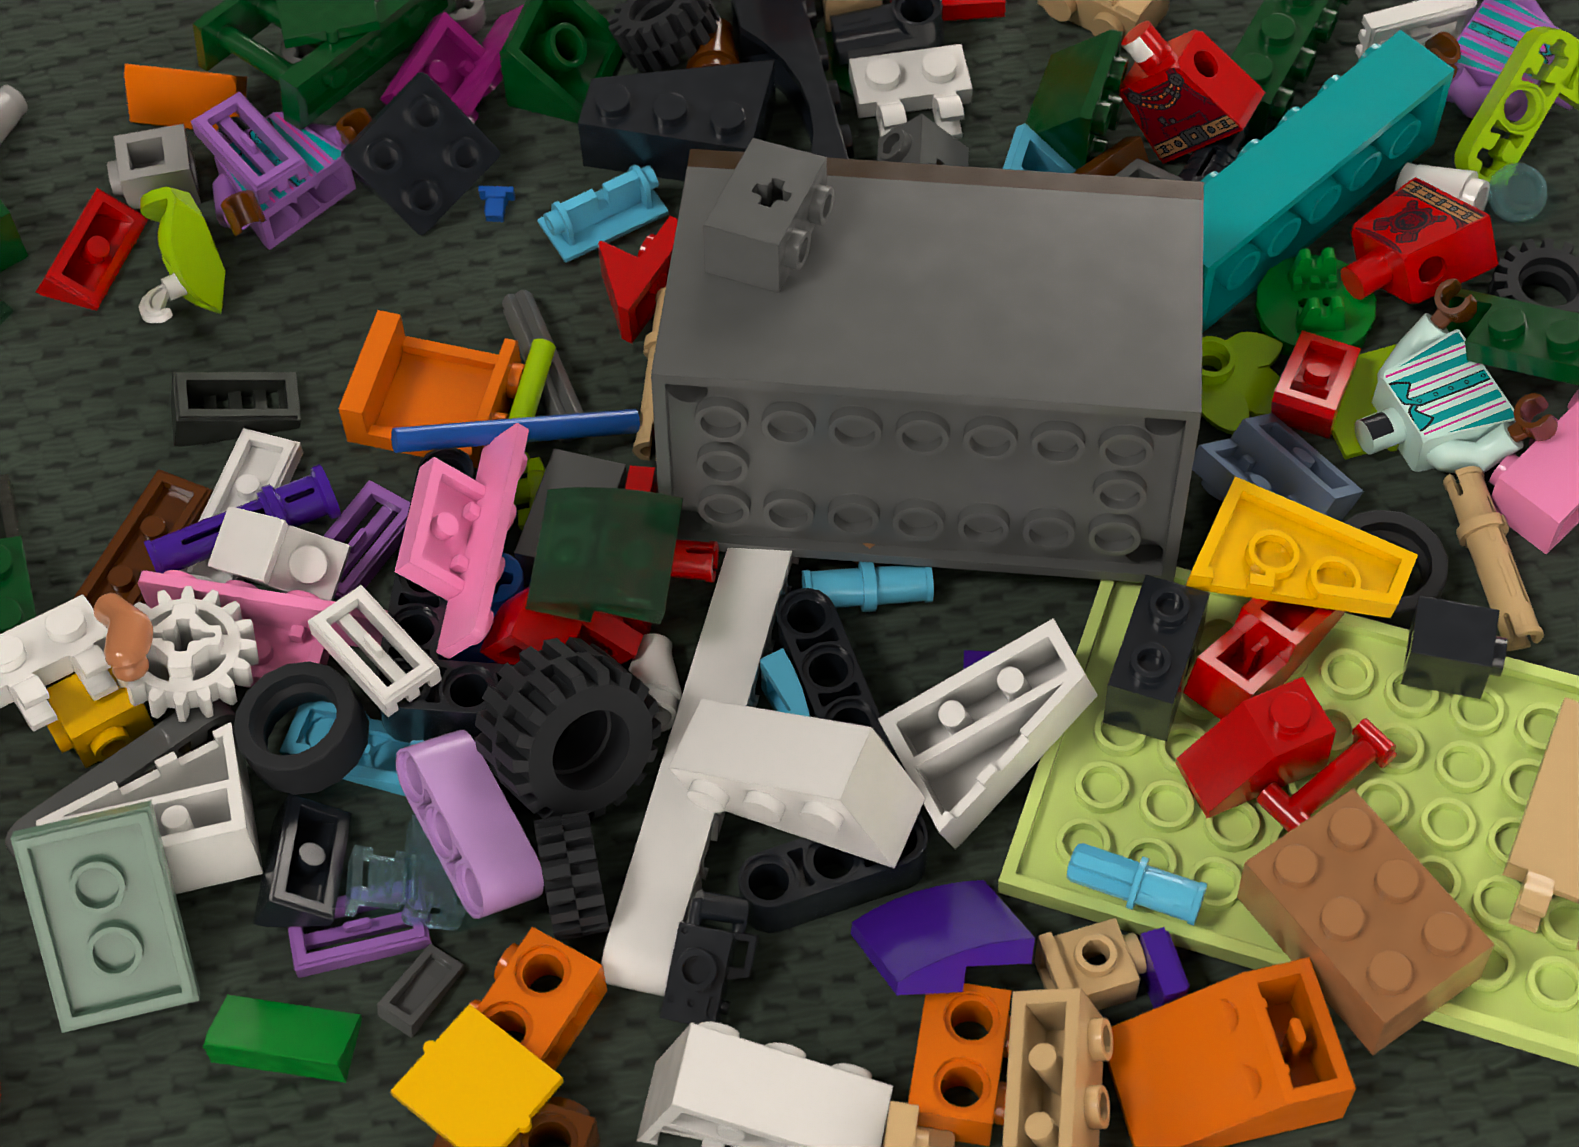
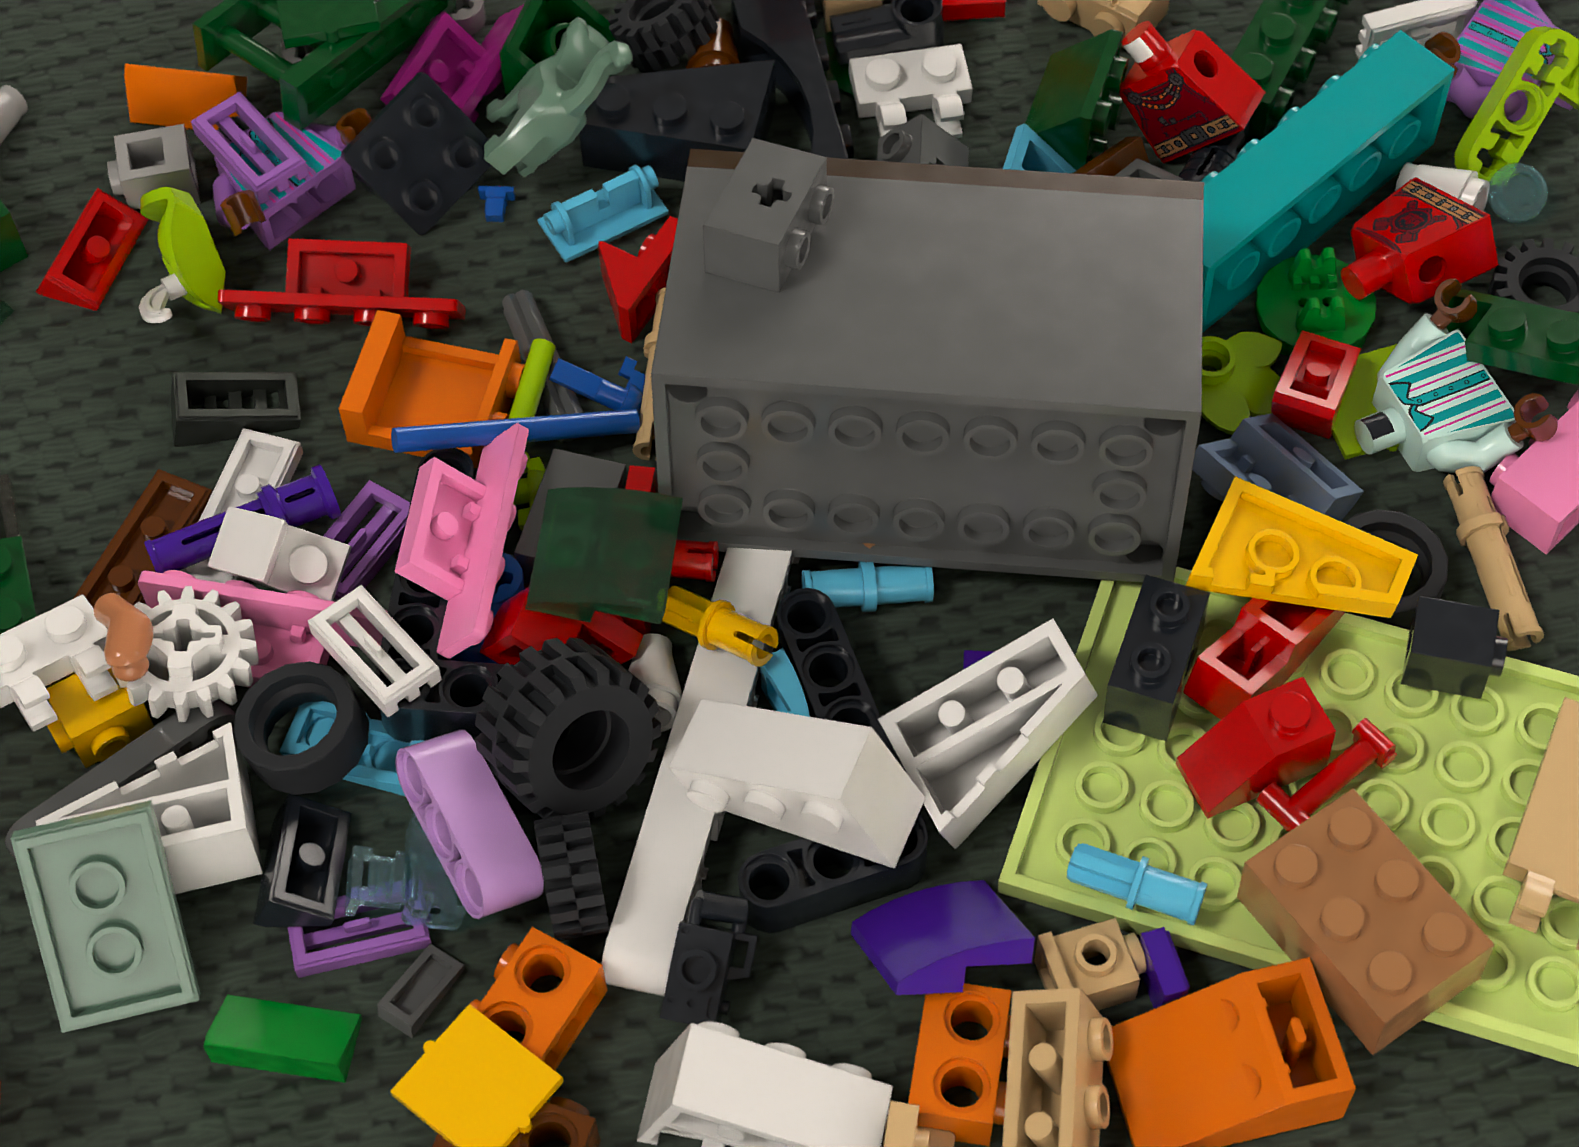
(344, 280): none -> red bracket
(552, 99): none -> sand green animal
(600, 389): none -> blue piece
(718, 625): none -> yellow axle

